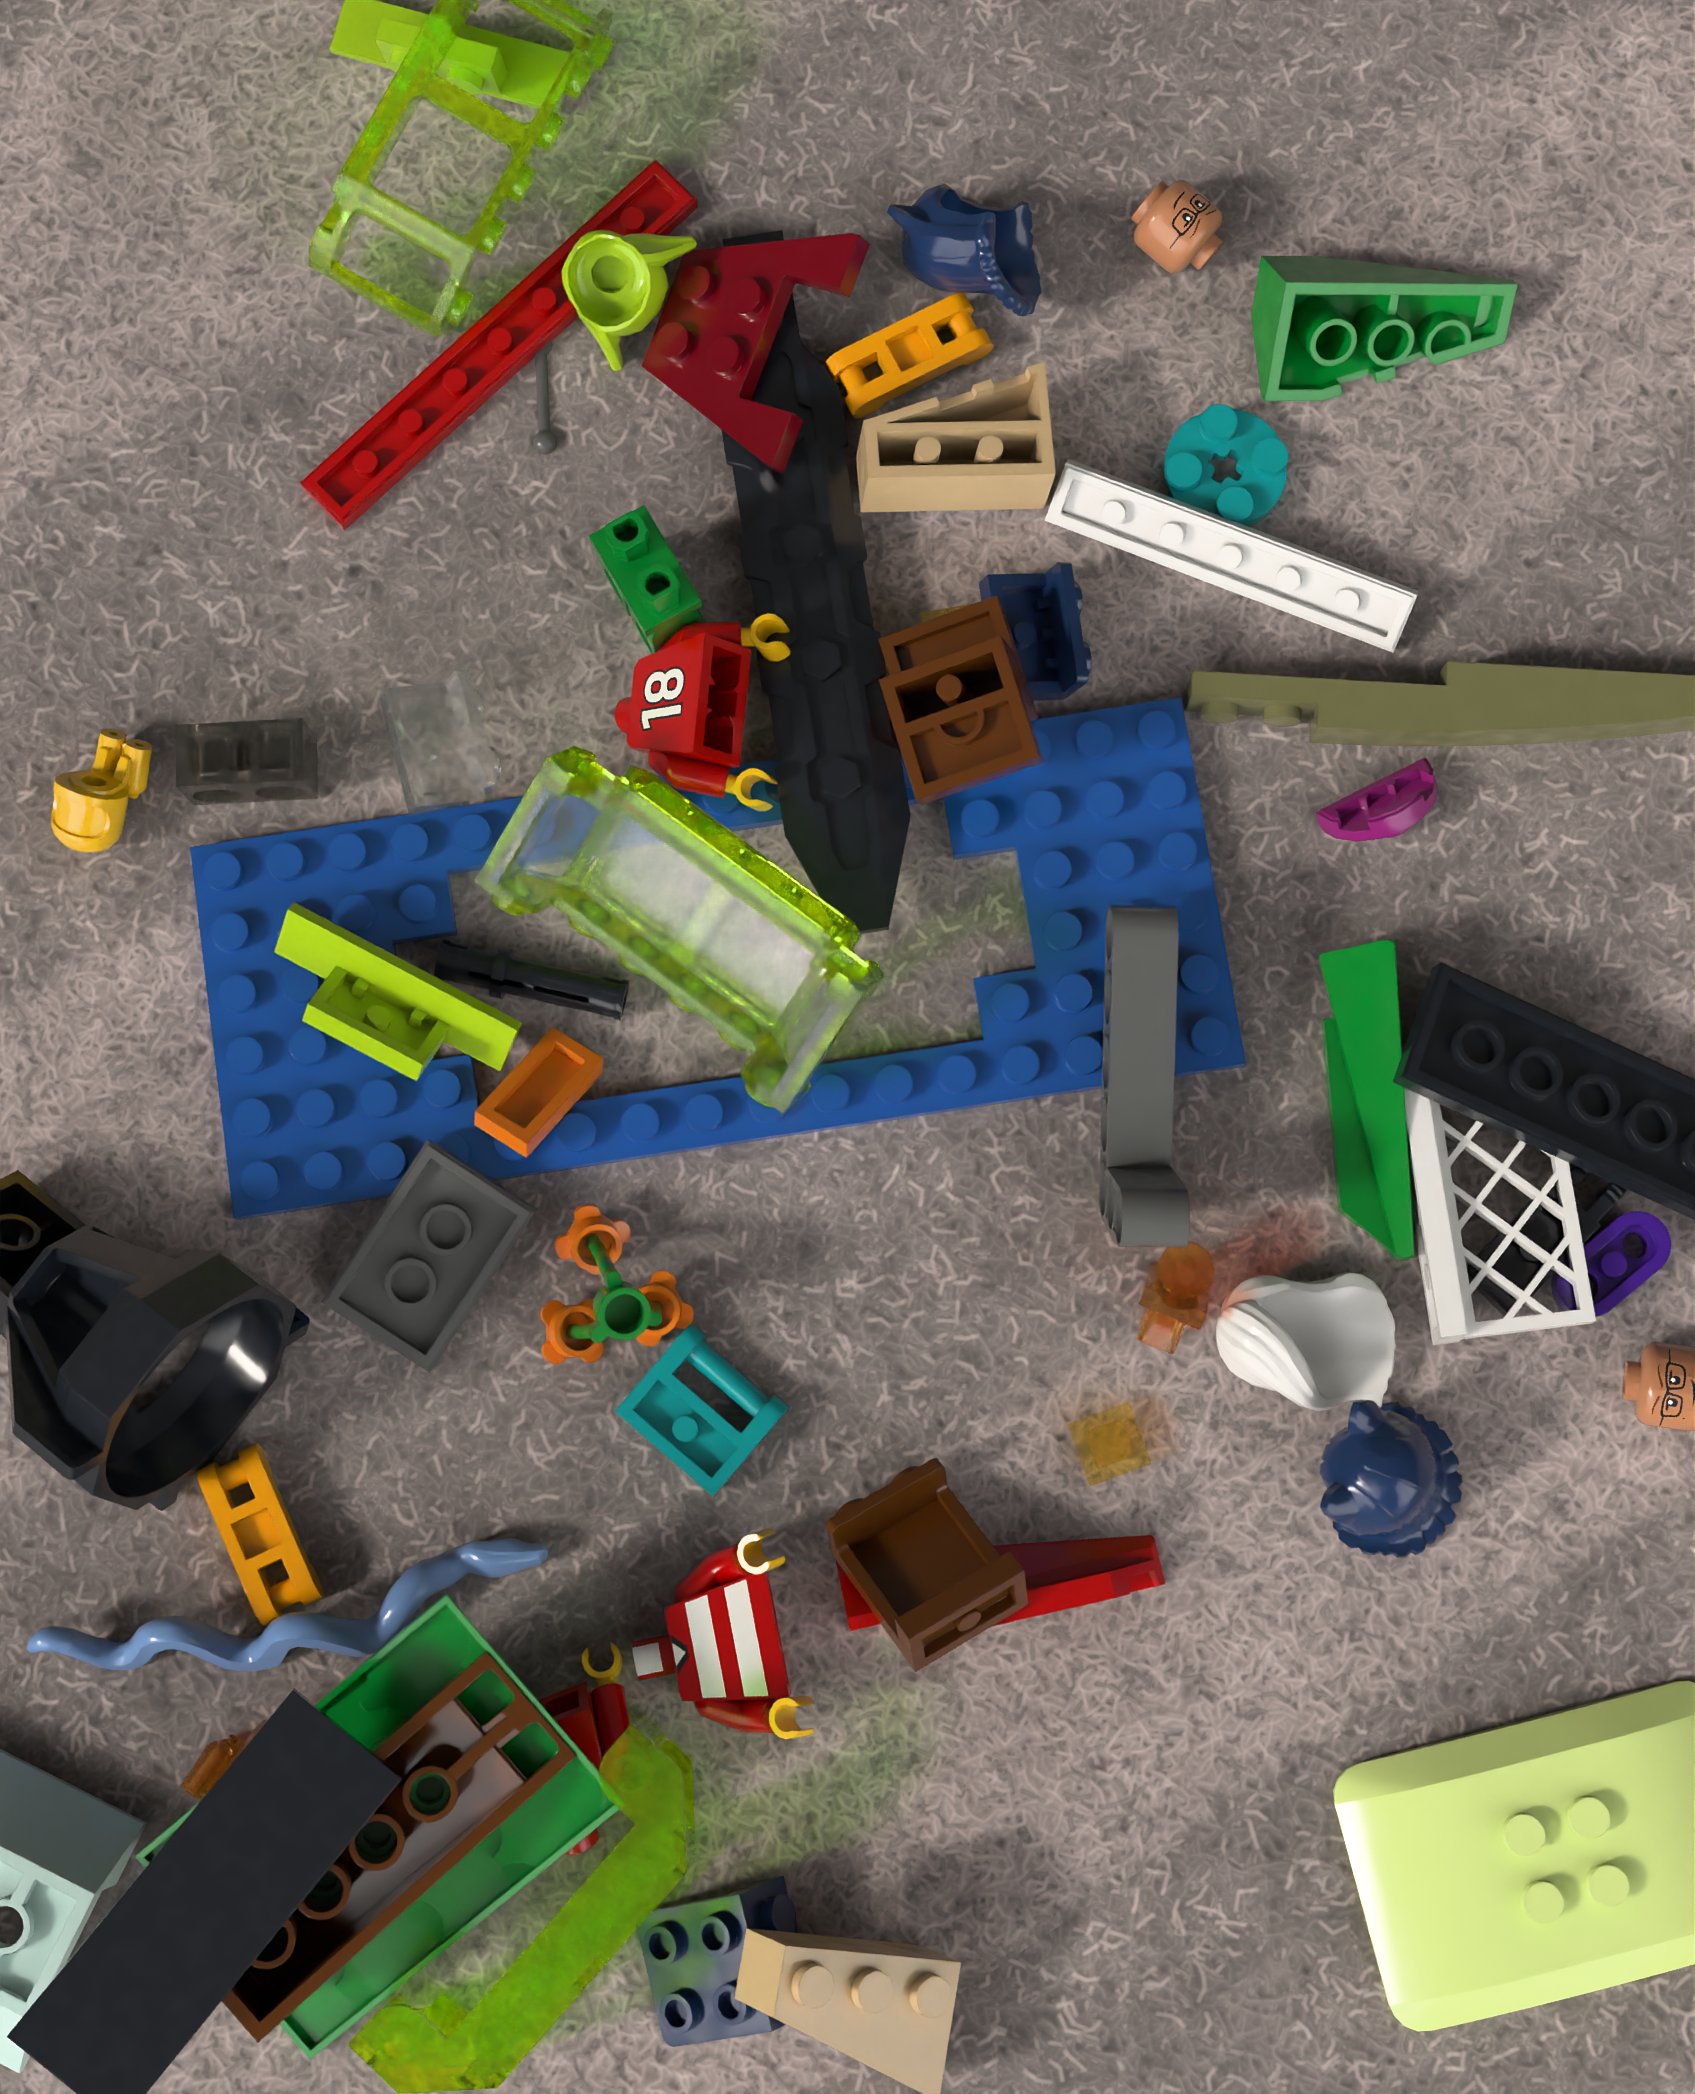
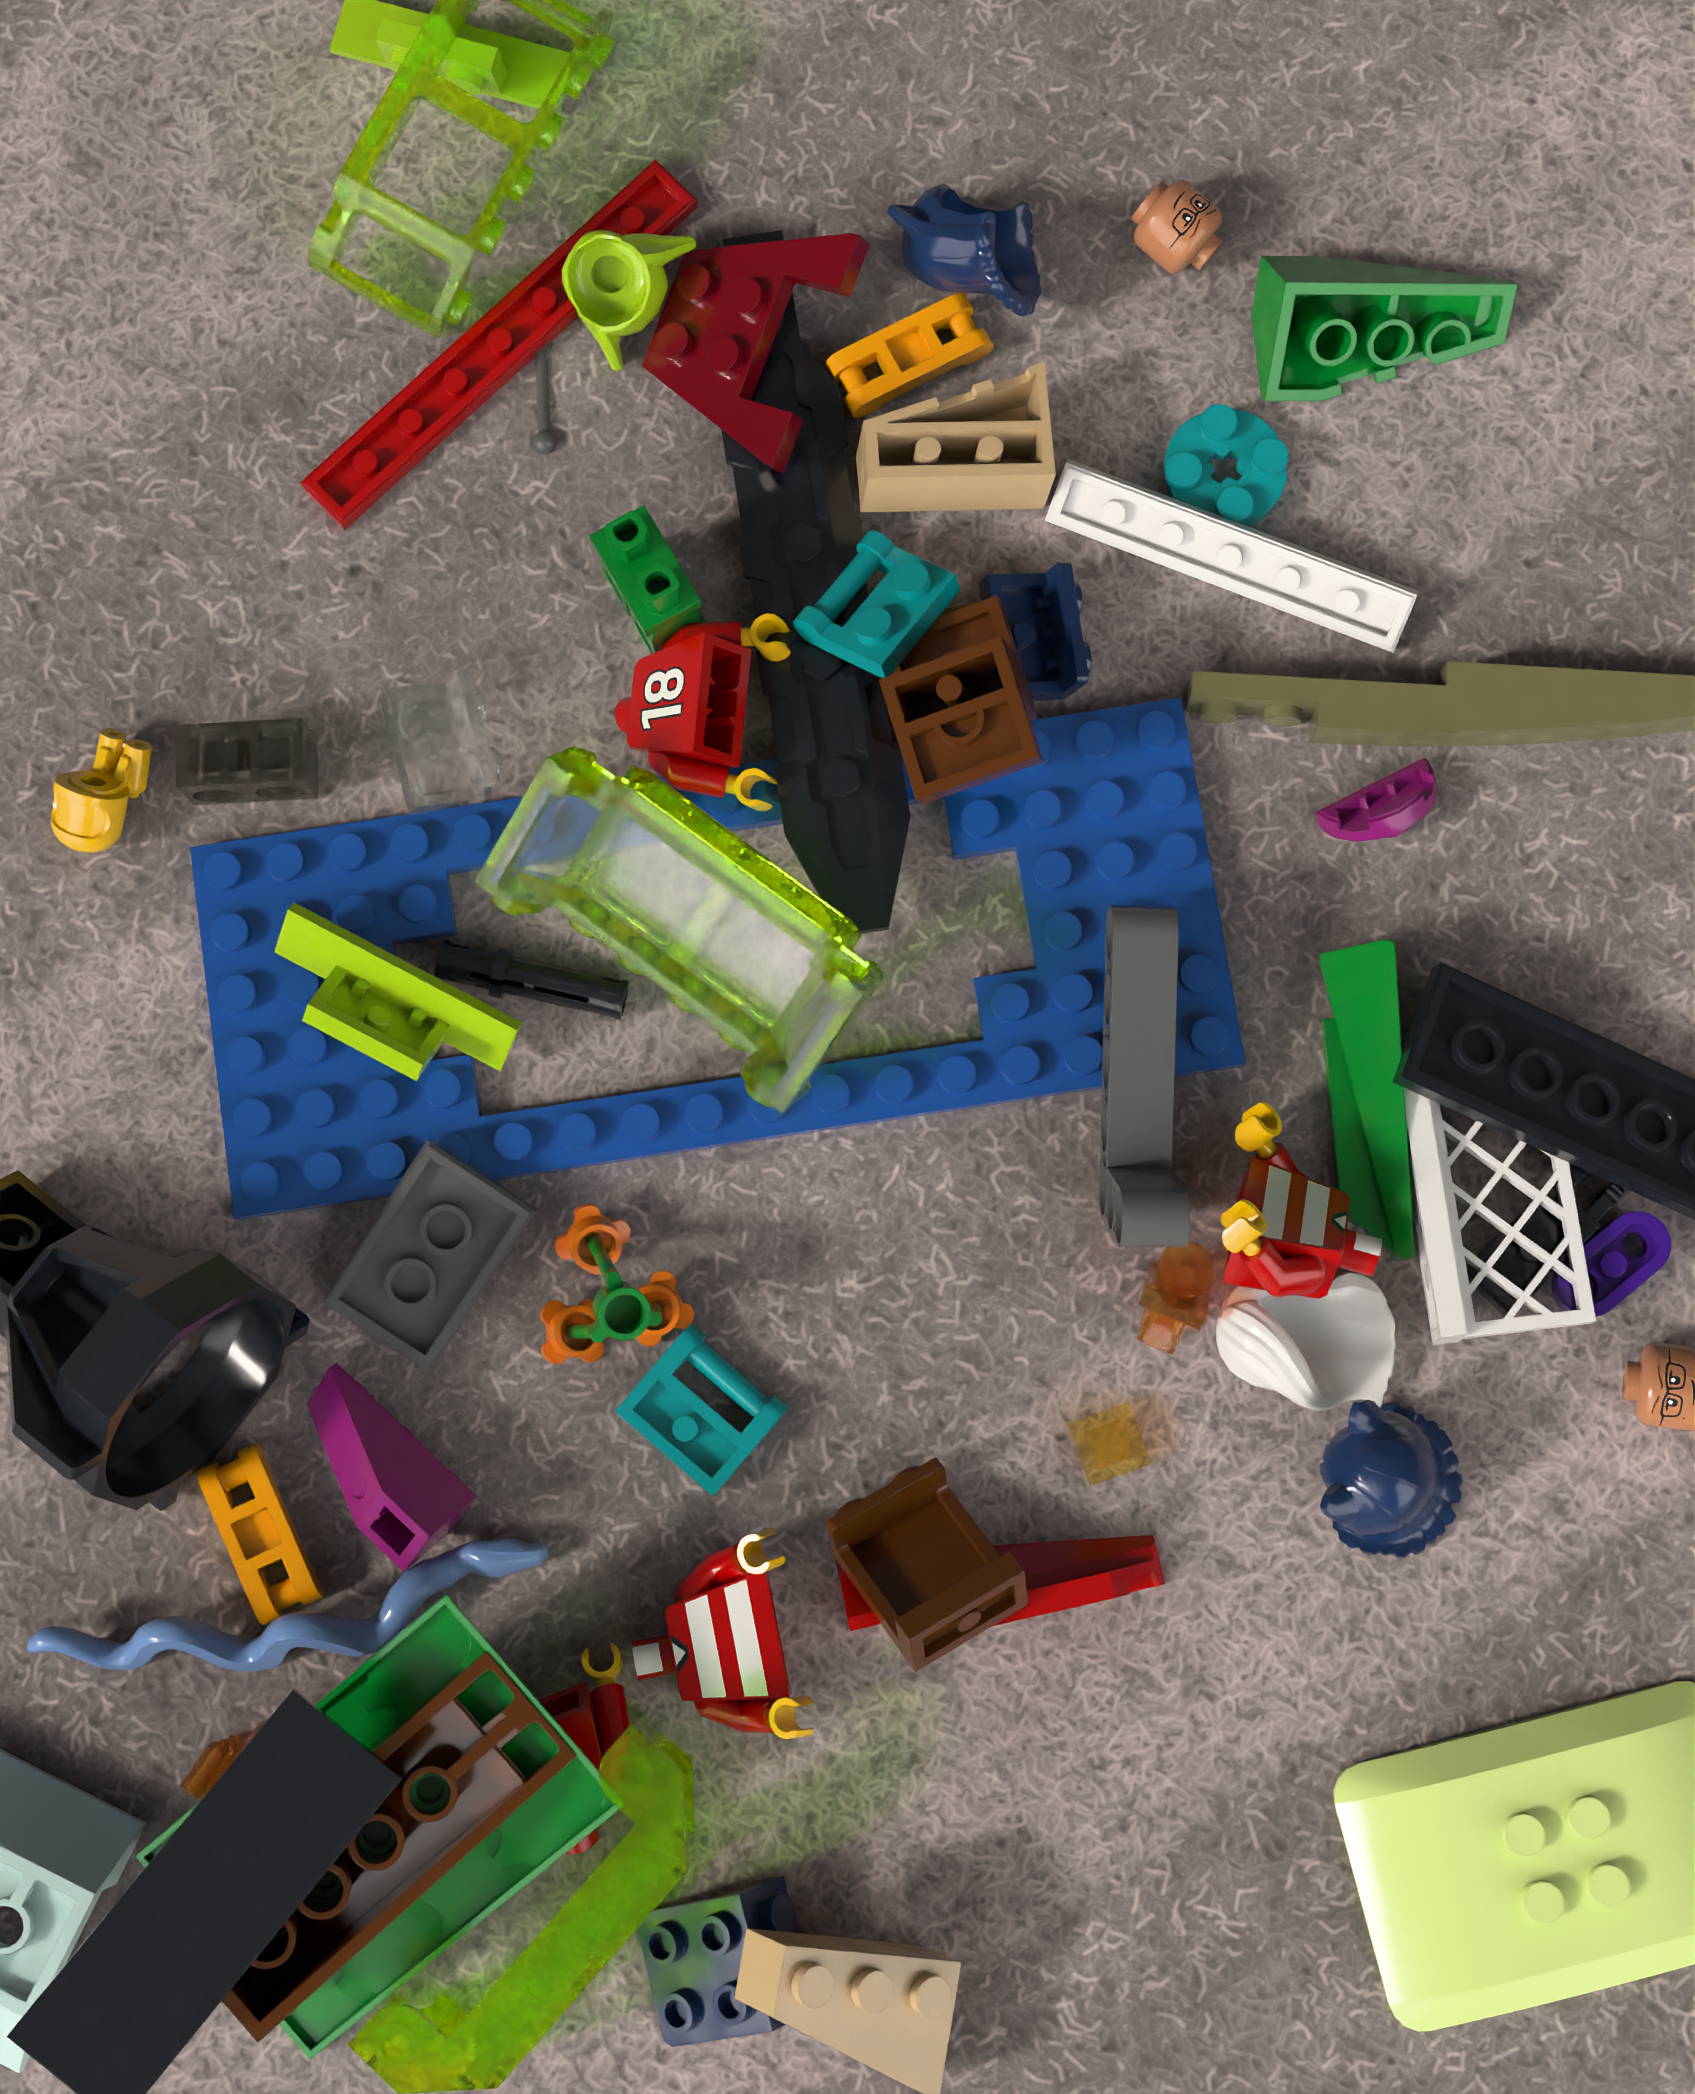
(386, 1475): none -> magenta slope
(539, 1092): orange tile -> none
(890, 617): none -> teal plate
(1284, 1226): none -> torso

